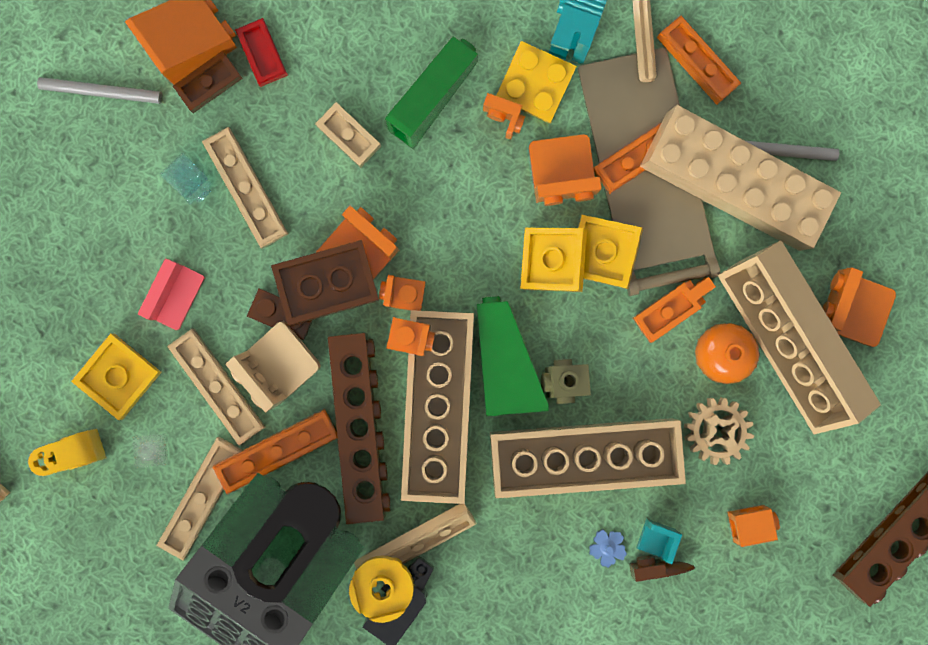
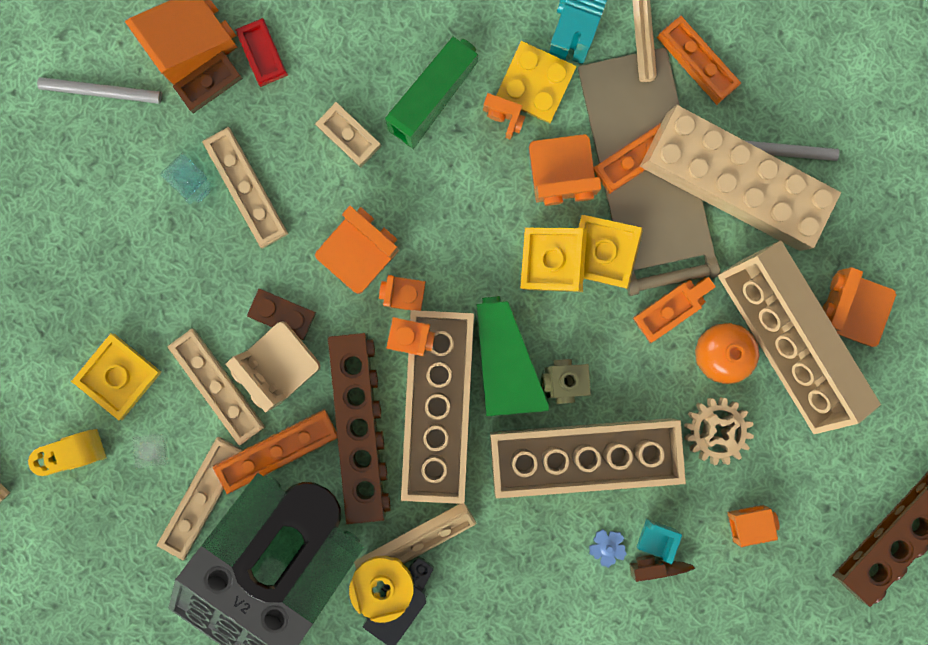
(171, 294): coral panel -> none
(324, 283): reddish brown plate -> none

